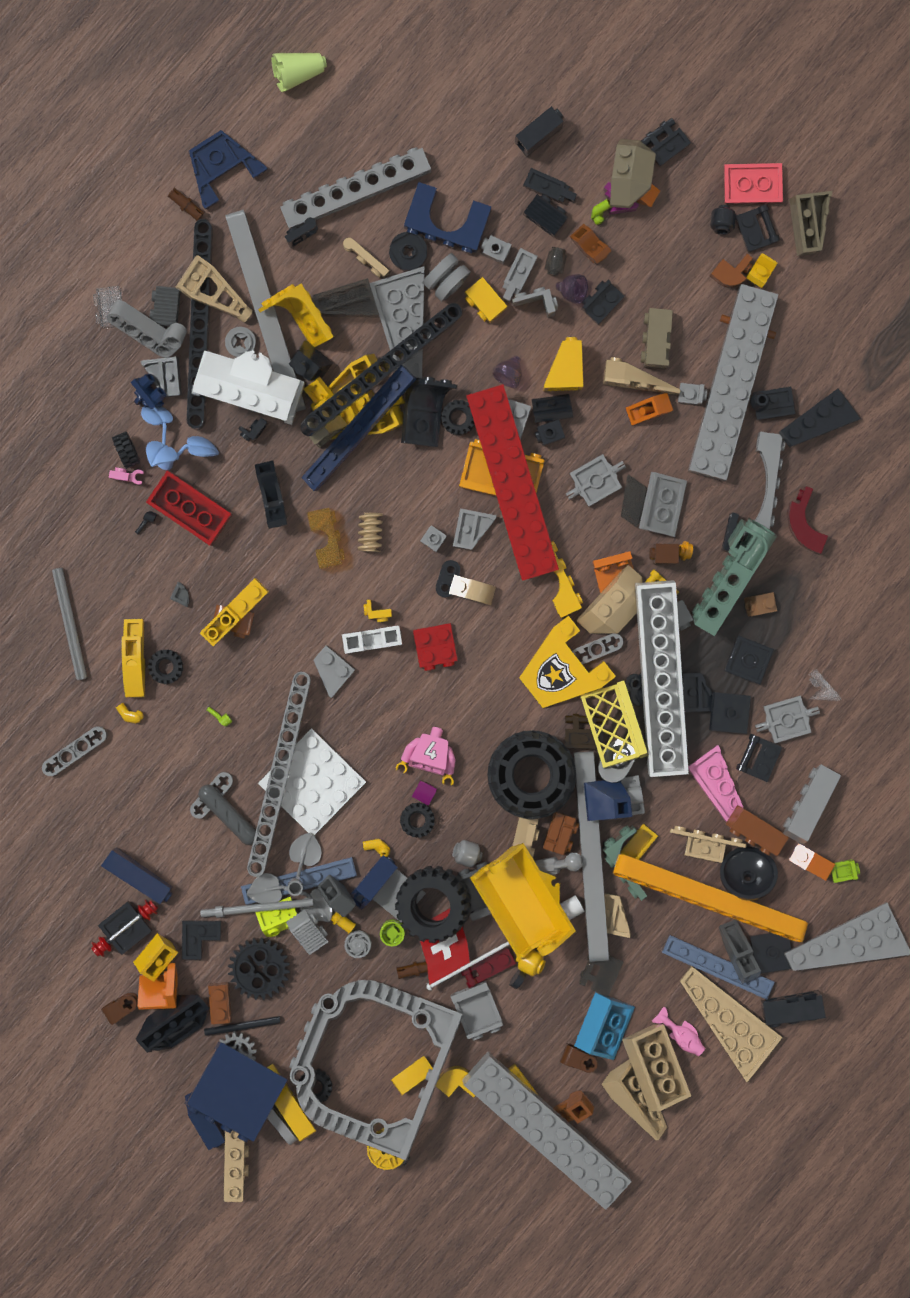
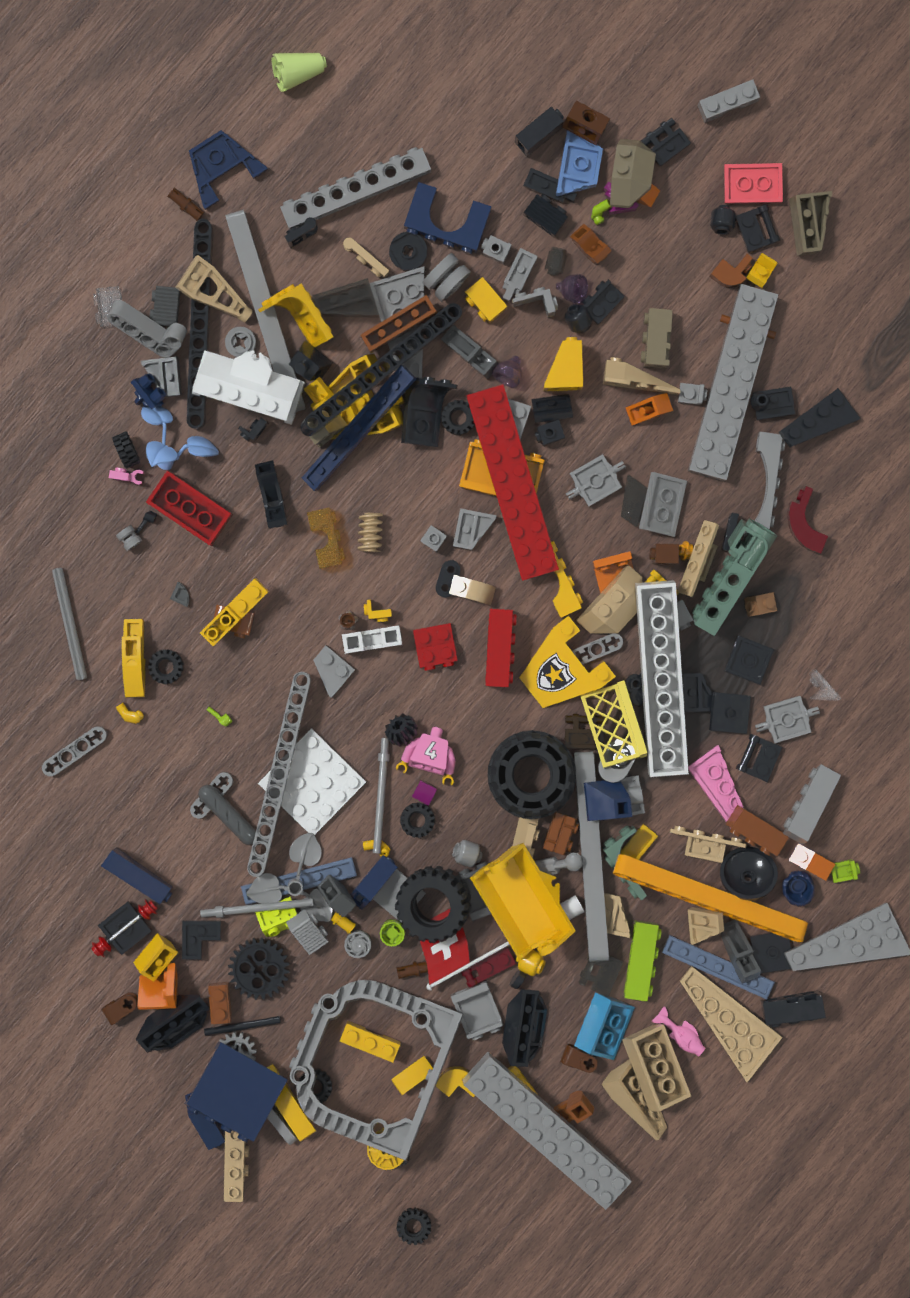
(132, 541): none -> light grey wheel
(347, 620): none -> reddish brown piece
(362, 1039): none -> yellow arch
(383, 757): none -> light grey bar
(398, 324): none -> dark orange brick
(401, 730): none -> black gear
(413, 1237): none -> black tyre
(470, 351): none -> dark grey slope
(499, 648): none -> red brick
(524, 1027): none -> black wedge
(578, 318): none -> black head
(579, 165): none -> medium blue wing
(586, 122): none -> reddish brown brick
(641, 959): none -> lime brick
(700, 559): none -> tan bracket
(704, 924): none -> tan wing
(735, 97): none -> light grey arch
(798, 888): none -> dark blue hair

